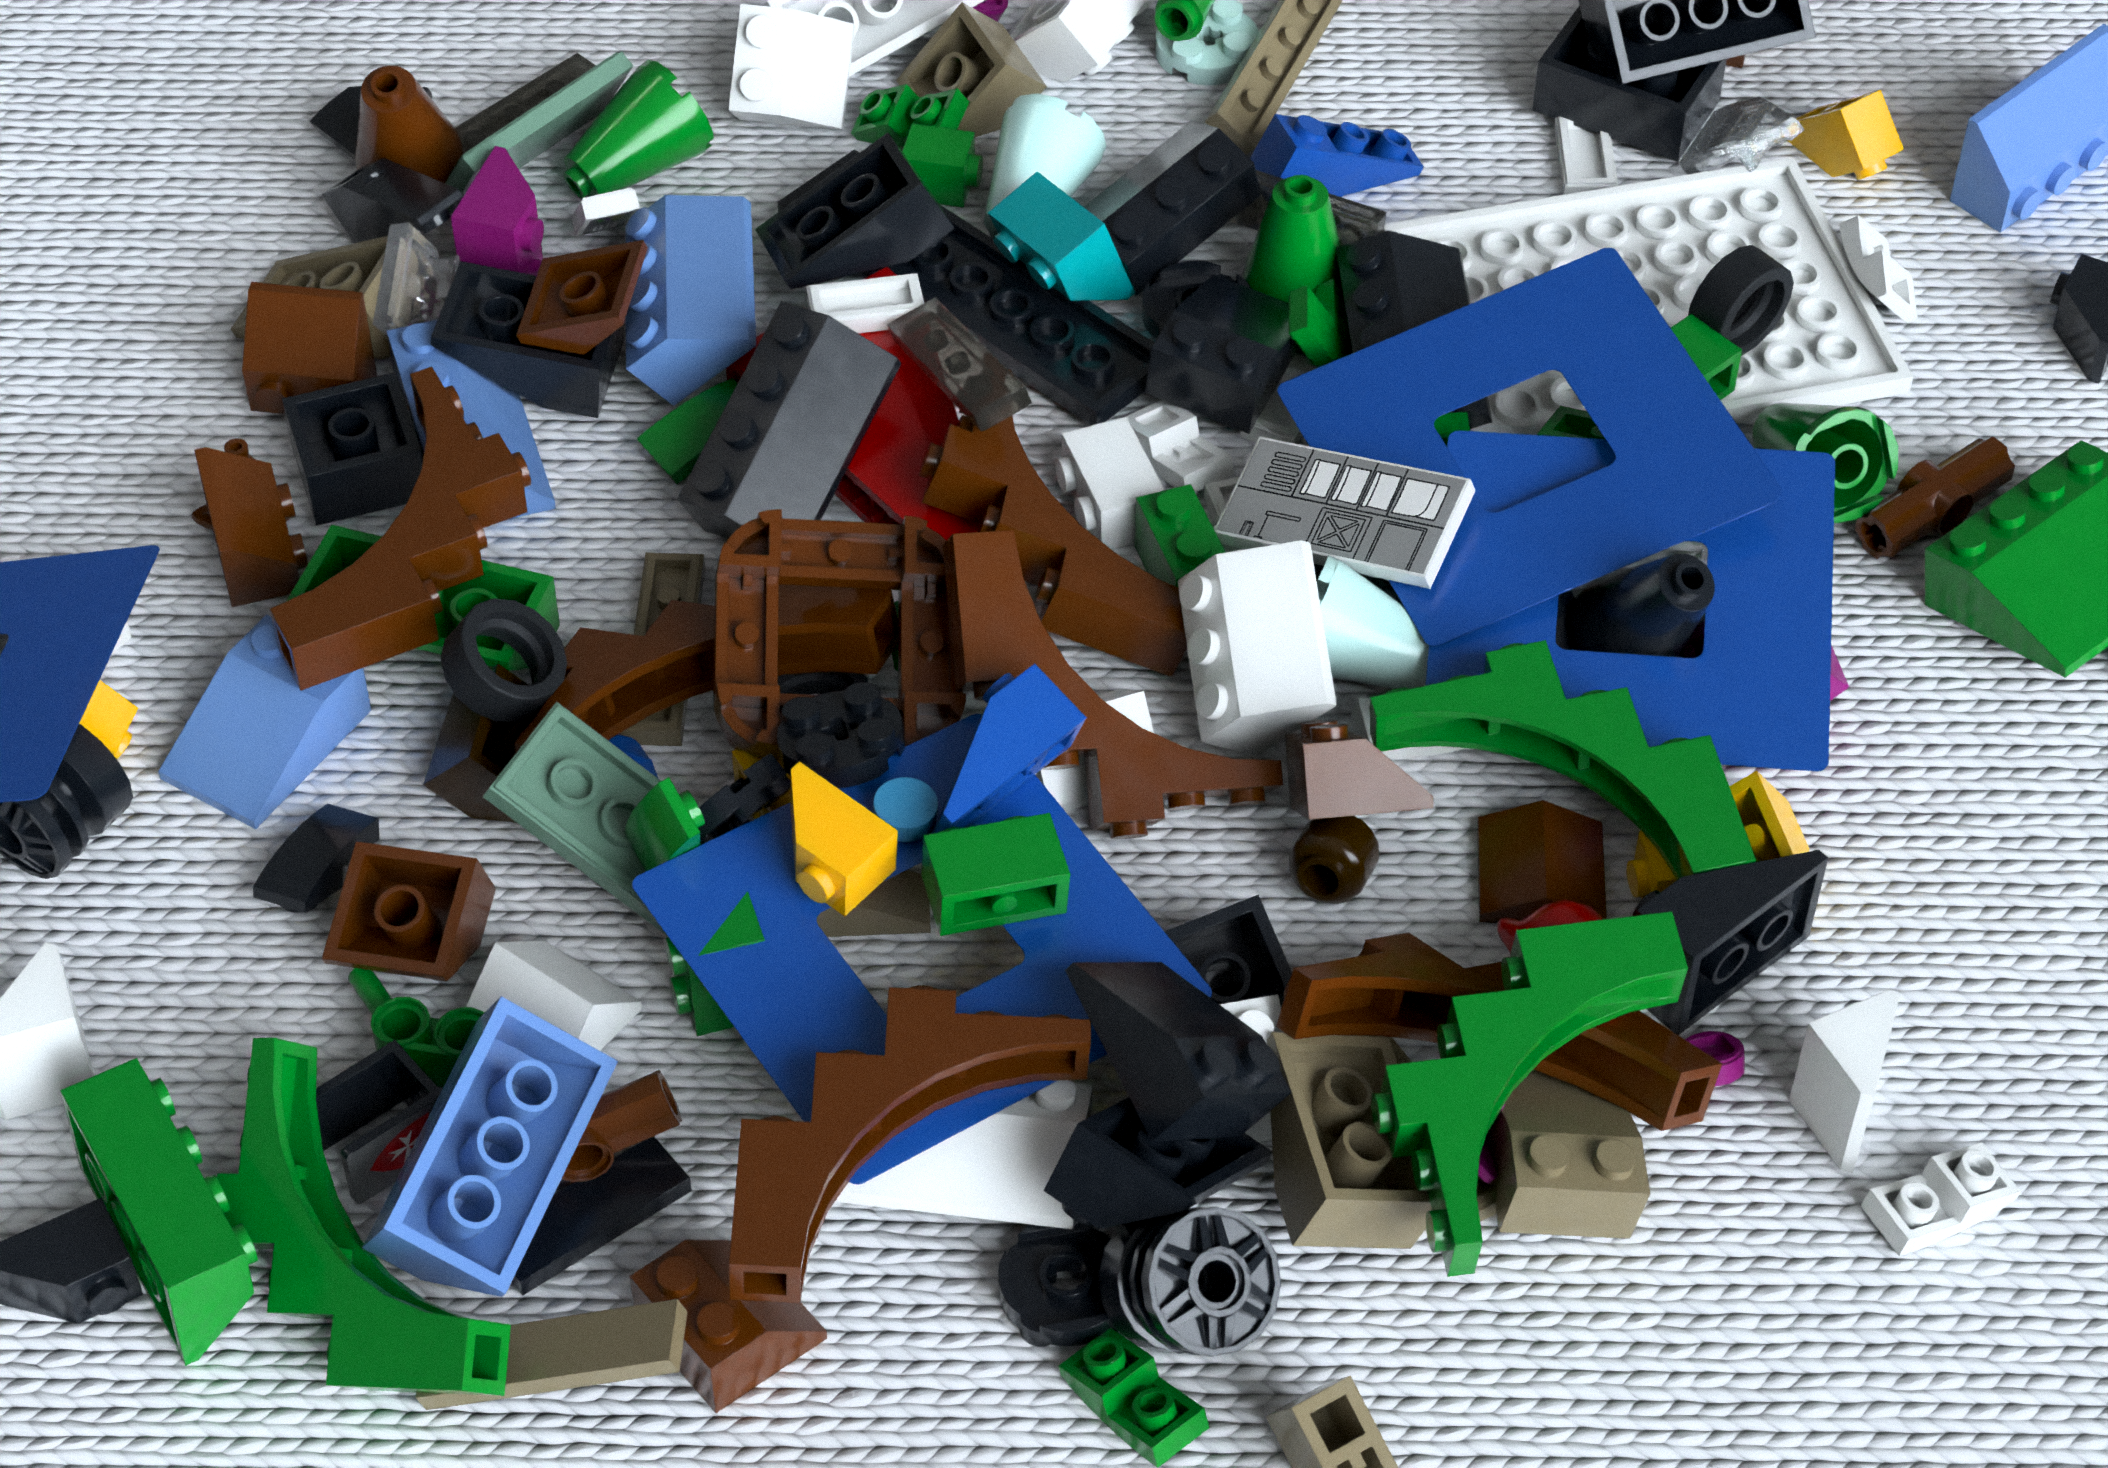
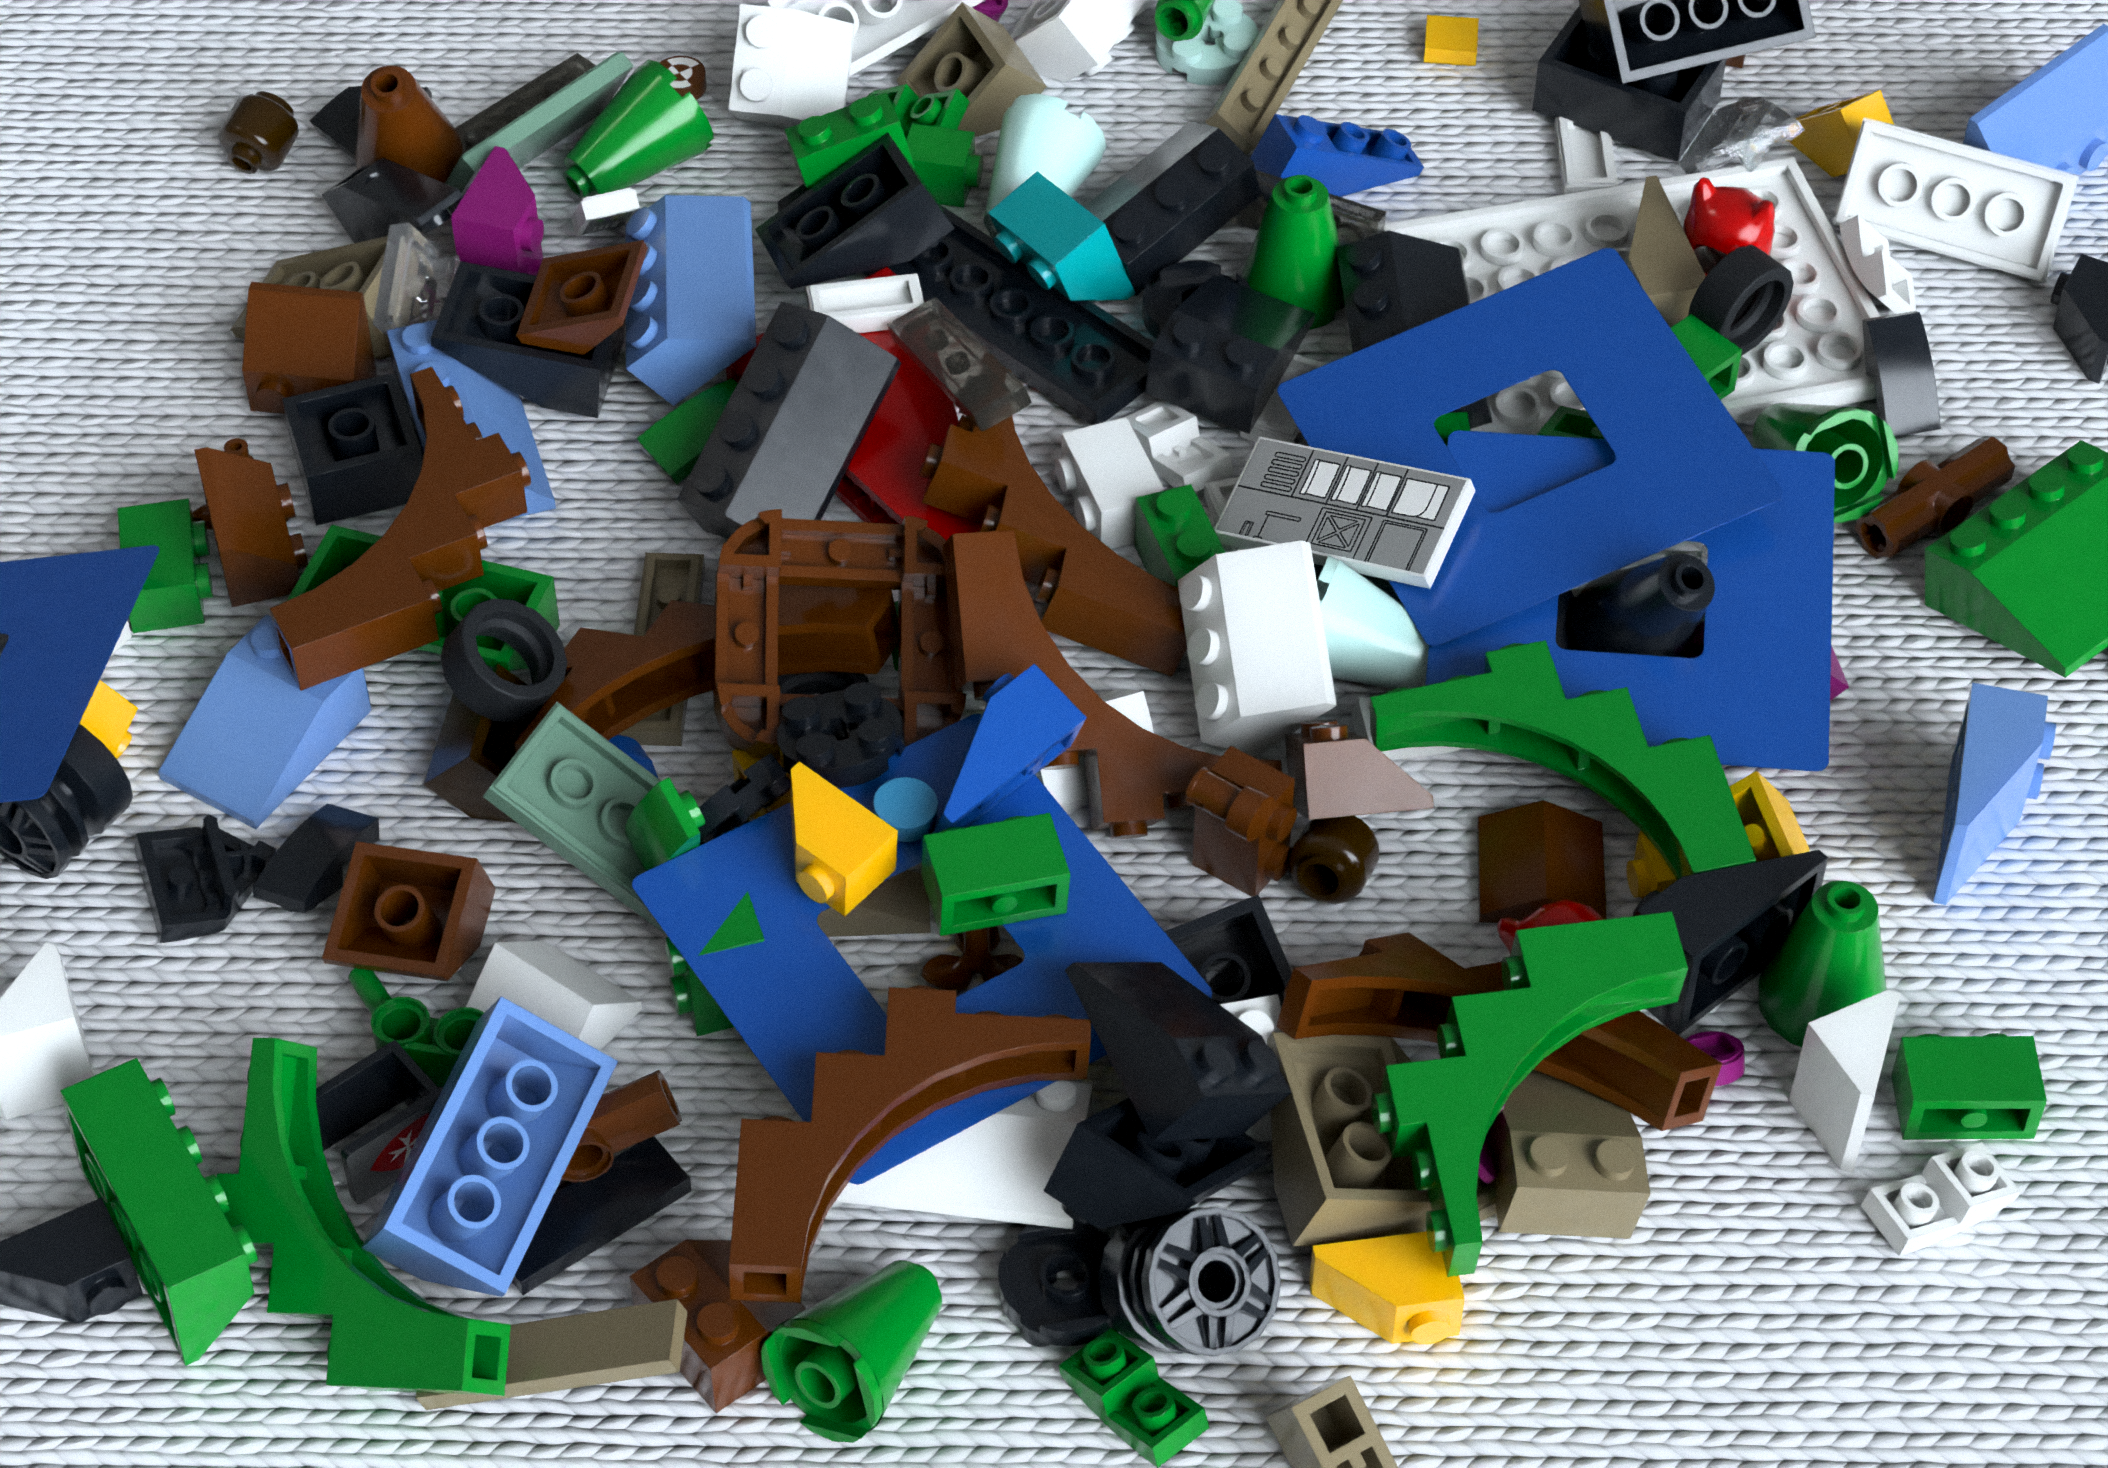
(177, 579): none -> green brick
(197, 877): none -> black slope
(258, 132): none -> dark brown head
(689, 74): none -> reddish brown tile
(830, 140): none -> green slope
(852, 1349): none -> green cone
(957, 972): none -> reddish brown plant
(1242, 821): none -> reddish brown hinge
(1320, 323): green tile -> none
(1390, 1287): none -> yellow slope
(1451, 40): none -> yellow tile
(1663, 255): none -> dark tan slope
(1728, 218): none -> red piece
(1824, 960): none -> green cone
(1903, 372): none -> black slope
(1957, 199): none -> white tile
(1968, 1087): none -> green brick
(1990, 778): none -> medium blue slope

